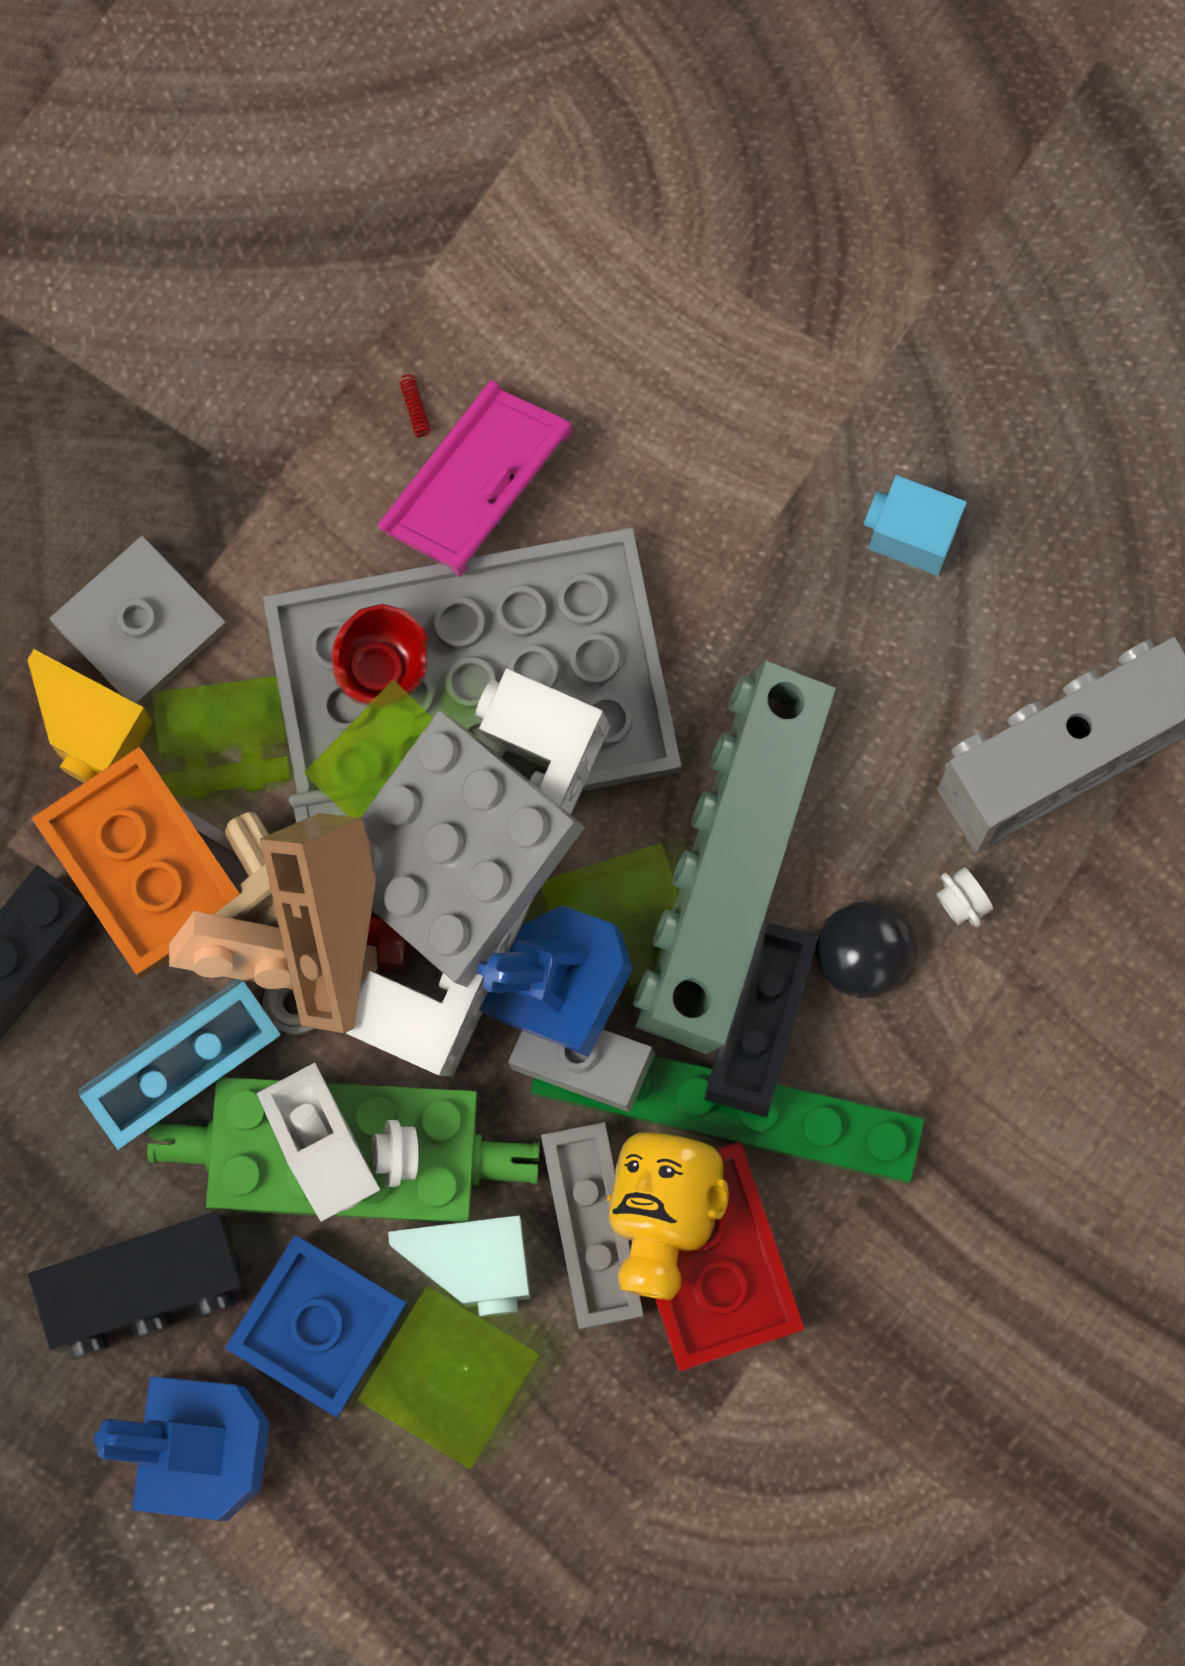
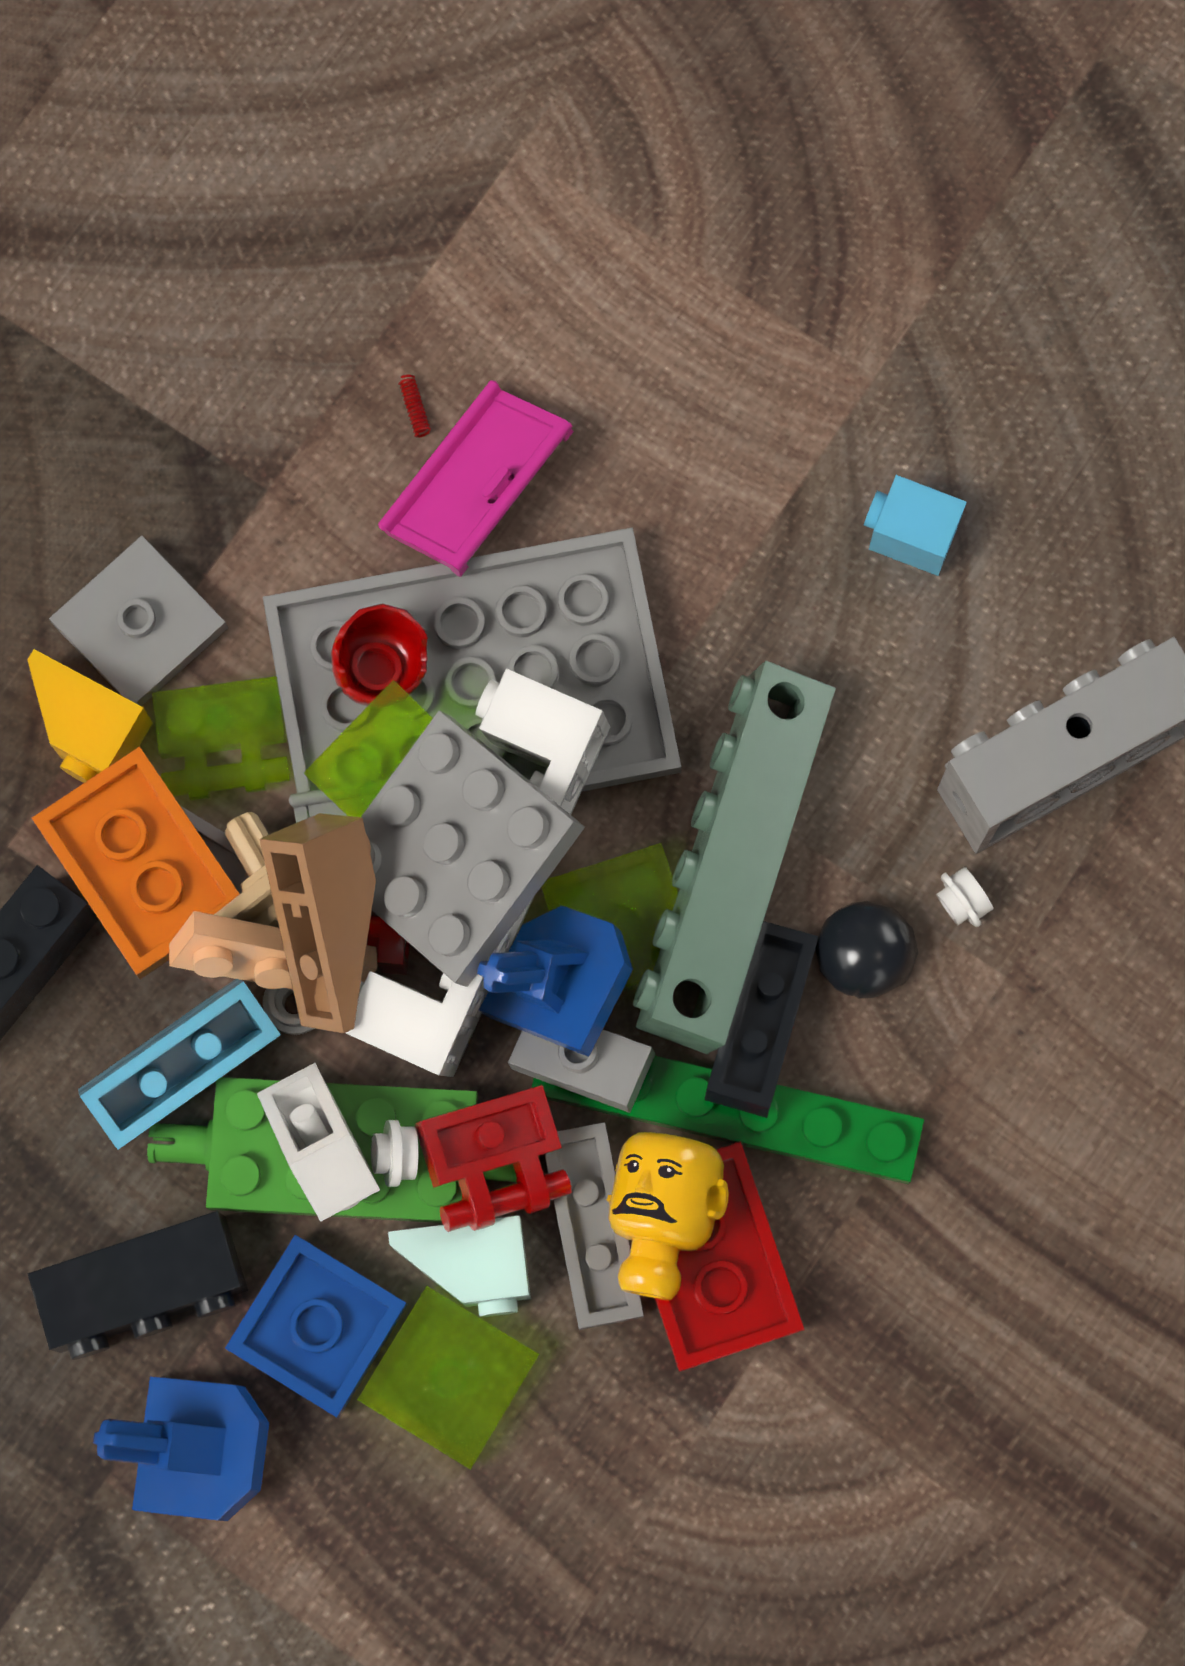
(489, 1137): none -> red plate

